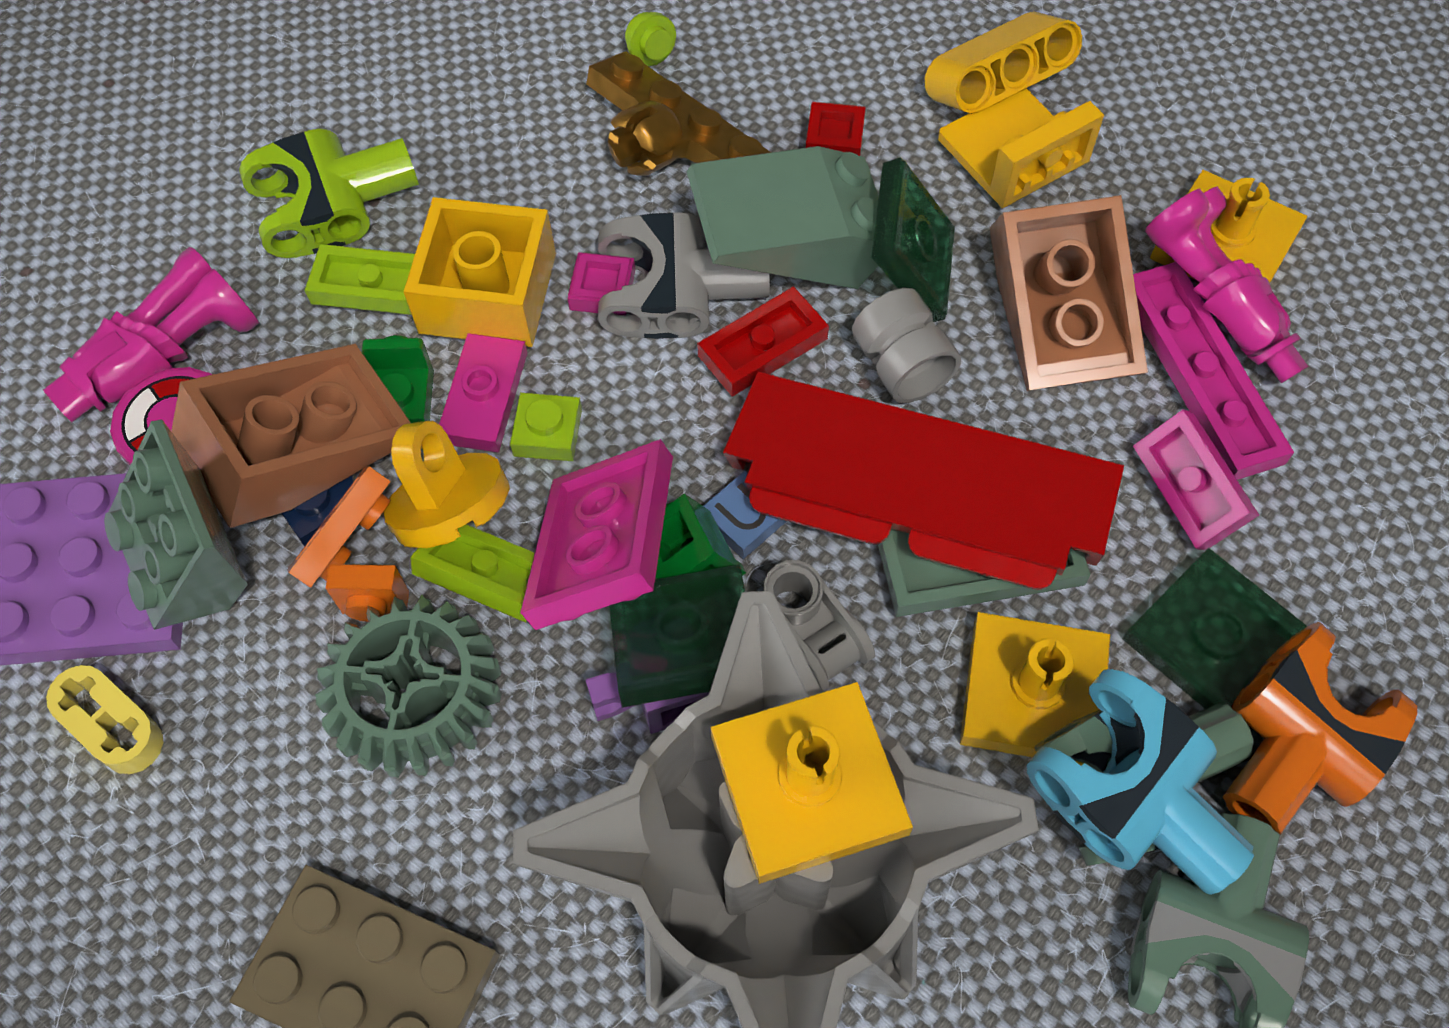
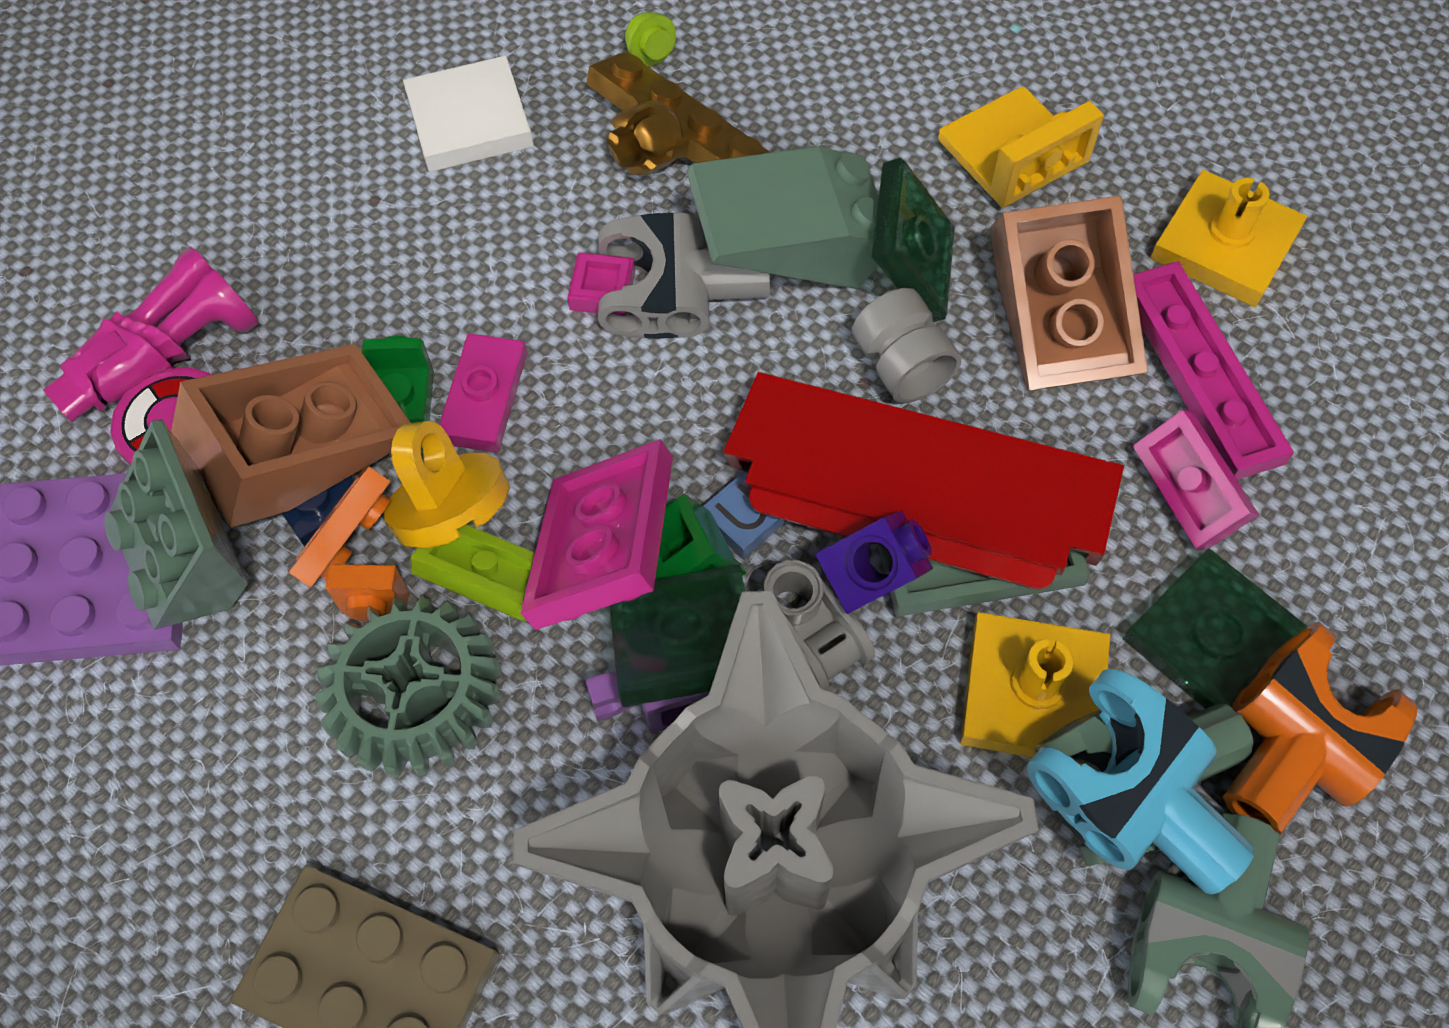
(94, 729): light yellow beam -> none
(324, 188): lime connector -> none
(359, 279): lime plate -> none
(468, 113): none -> white tile
(481, 270): yellow brick -> none
(546, 427): lime plate -> none
(762, 340): red plate -> none
(810, 782): yellow tile -> none
(836, 127): red plate -> none
(849, 564): none -> dark purple brick
(1003, 61): yellow beam -> none
(1232, 288): dark pink piece -> none

